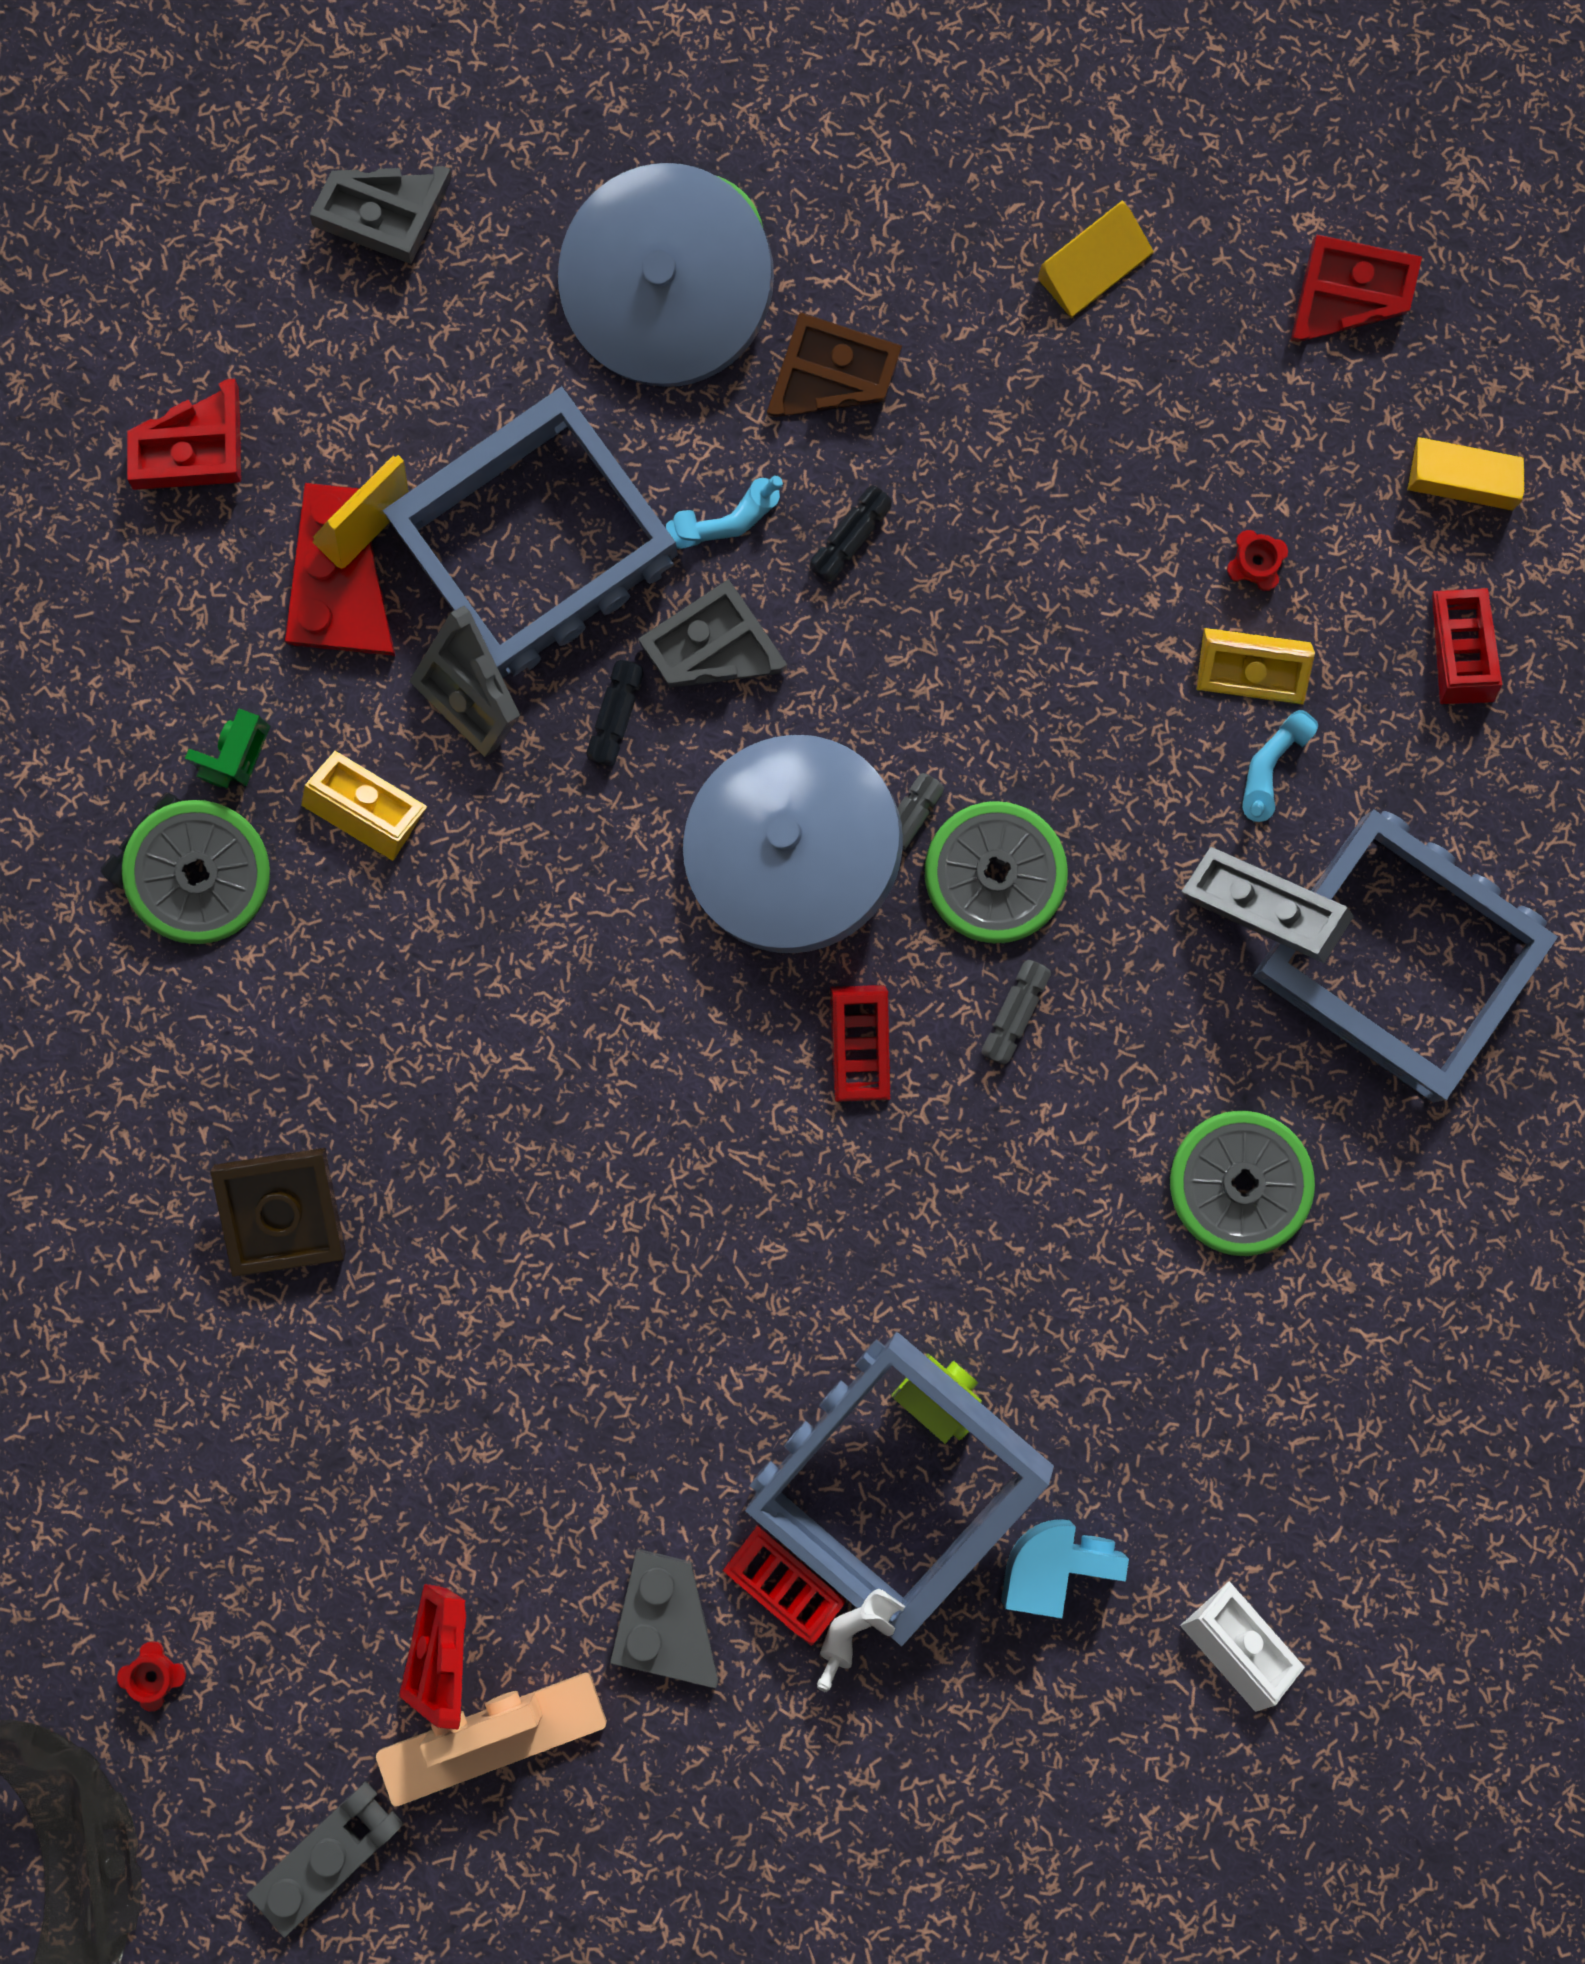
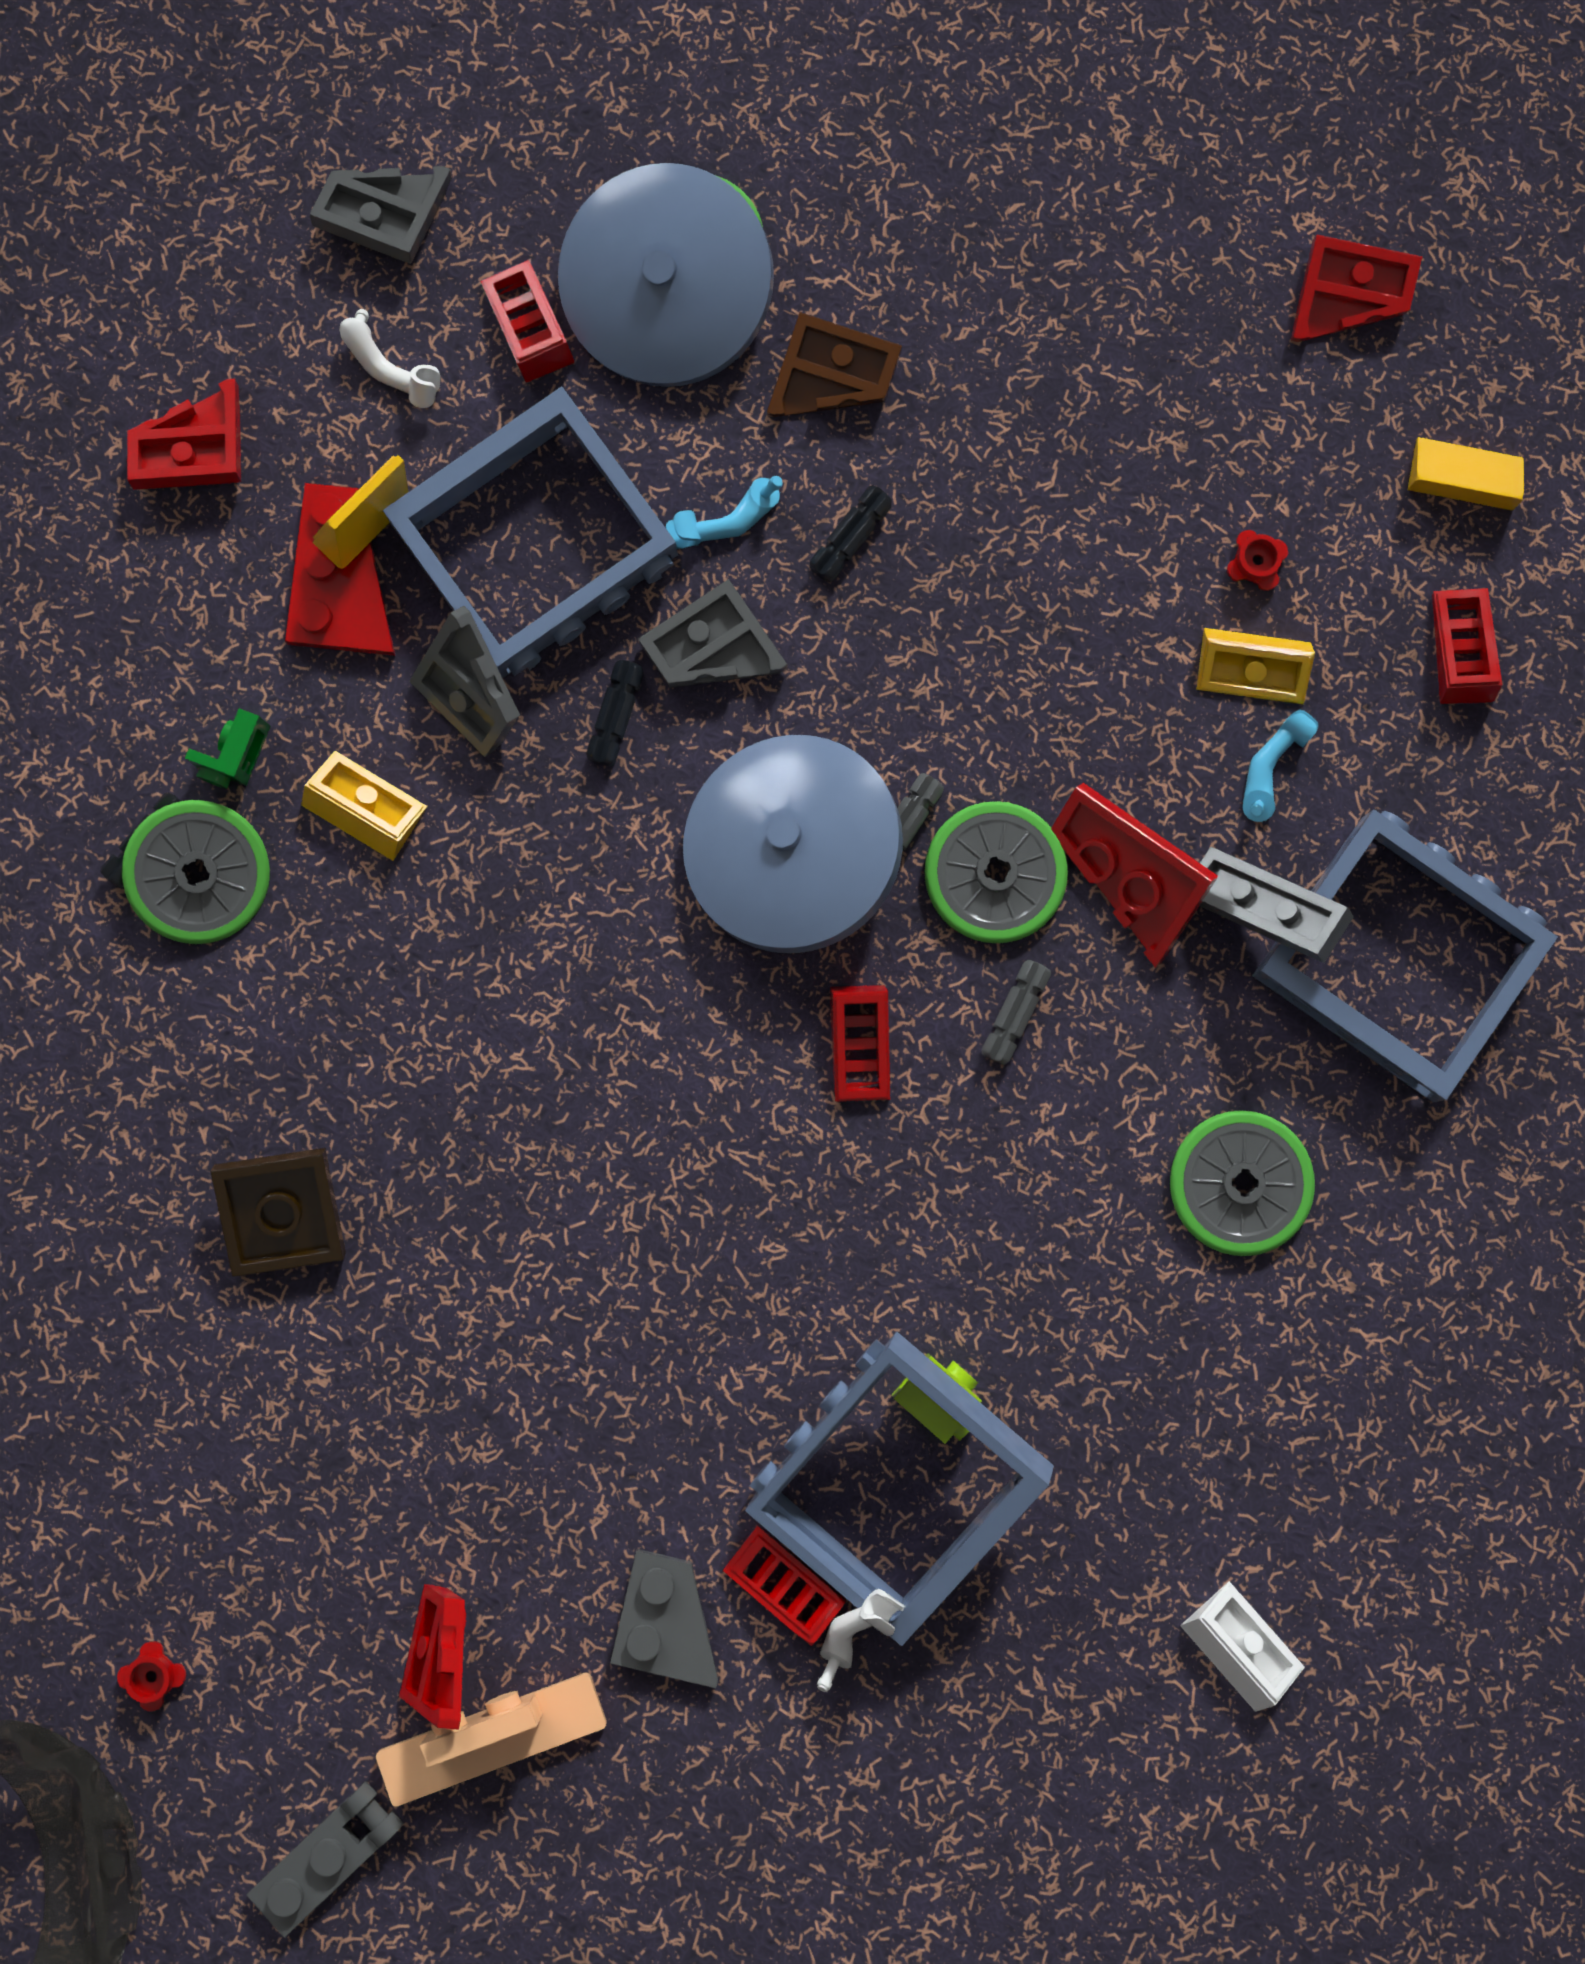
(419, 383): none -> white piece
(542, 351): none -> red slope
(1042, 1562): medium azure brick -> none
(1095, 259): yellow slope -> none
(1134, 867): none -> red wing

